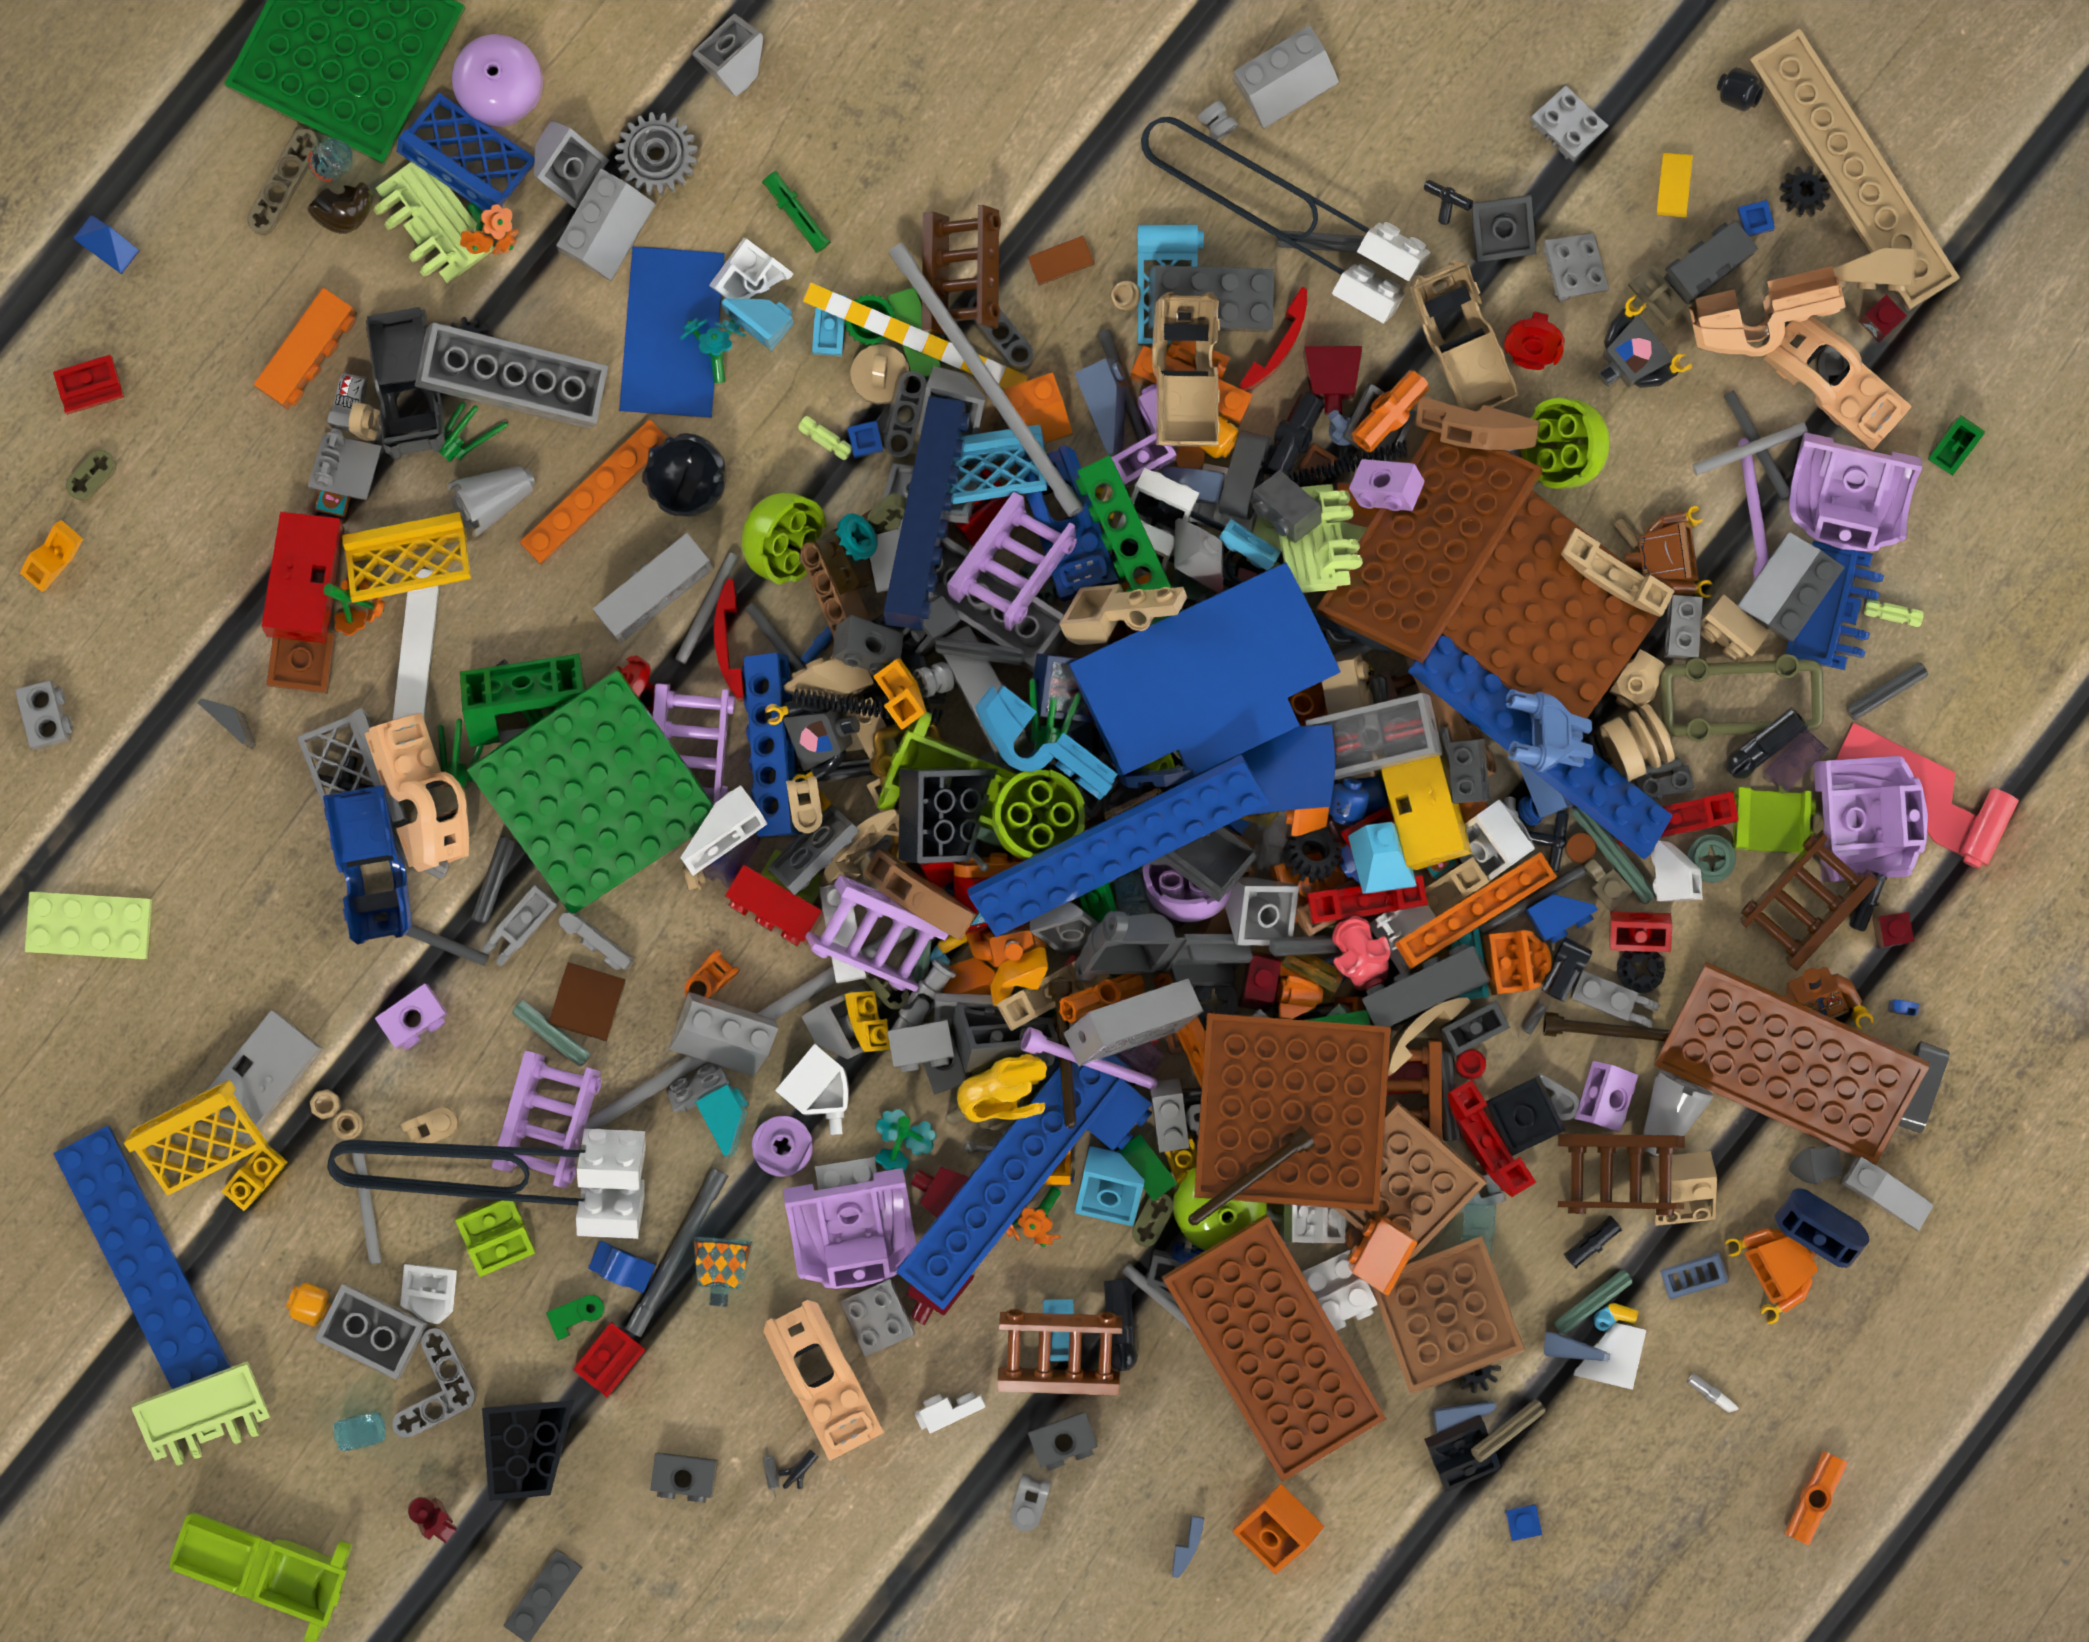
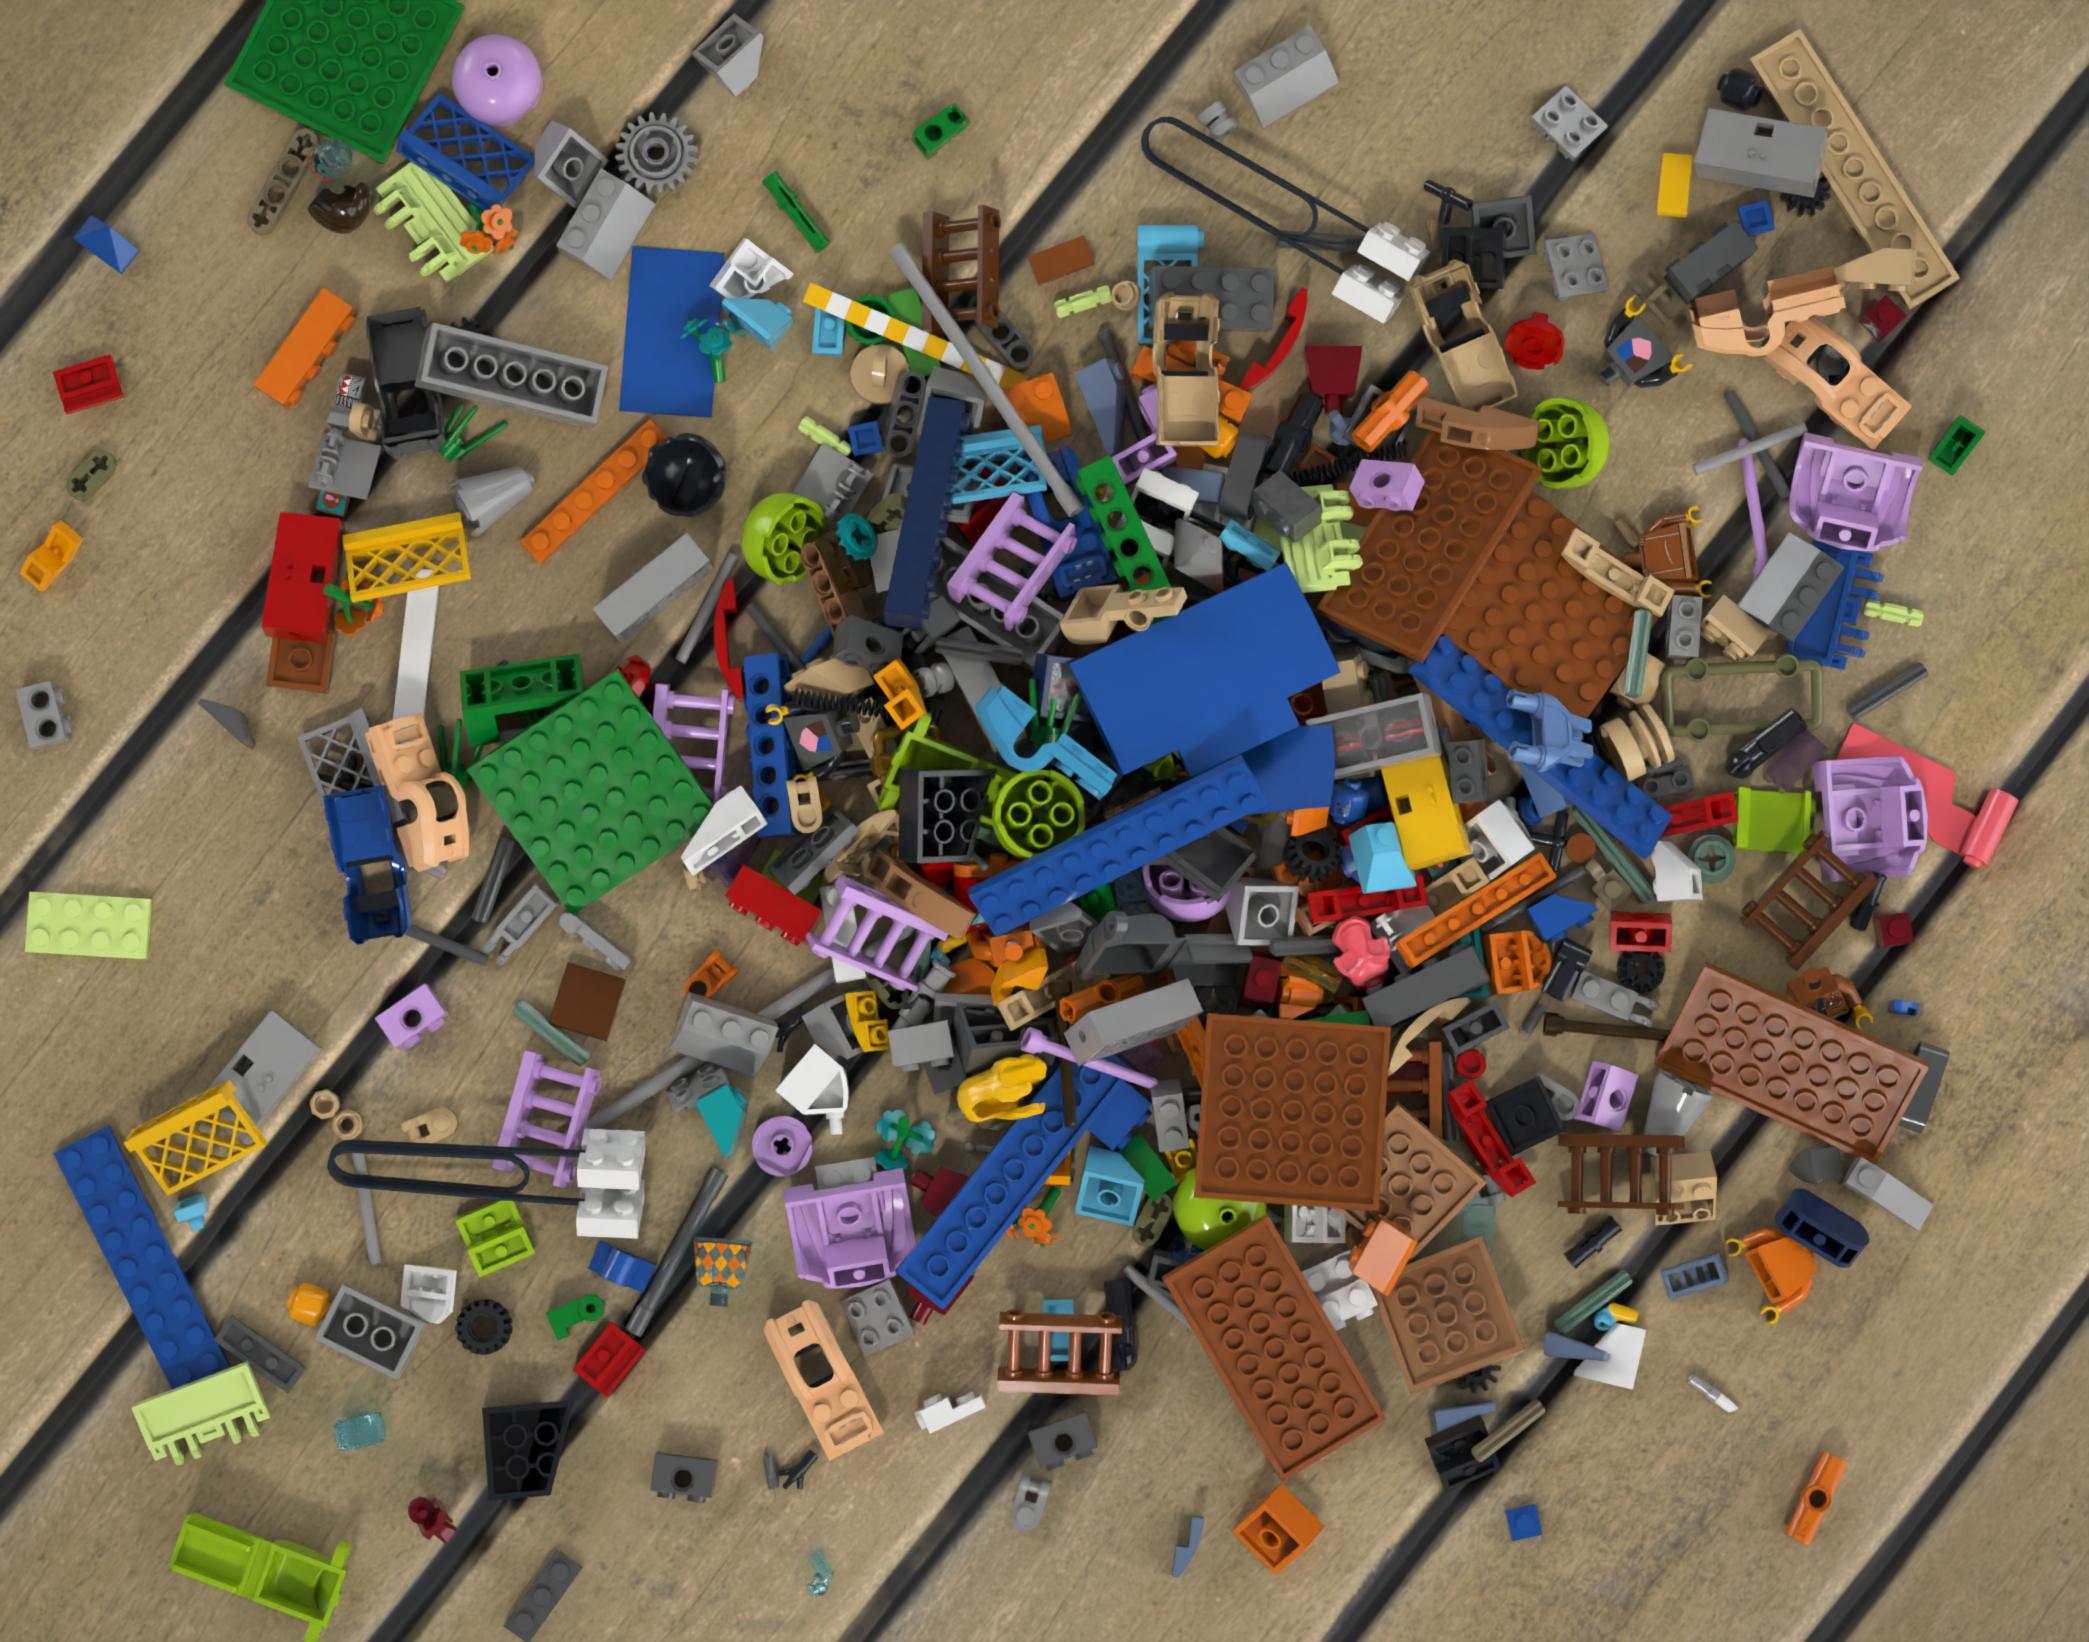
(192, 1210): none -> medium azure tile
(254, 1177): yellow slope -> none
(260, 1354): none -> dark grey plate
(445, 1397): light grey beam -> none
(465, 1330): none -> black tyre
(787, 1027): none -> black bar
(823, 1575): none -> clear light blue arm
(833, 482): none -> light grey hinge
(940, 130): none -> green leg
(1082, 301): none -> yellowish green axle
(1161, 778): dark blue tile -> none
(1298, 1142): dark brown piece -> none
(1391, 660): none -> light grey plate
(1434, 236): none -> tan piece
(1479, 248): none -> black slope
(1638, 653): none -> sand green axle
(1761, 152): none -> light grey brick

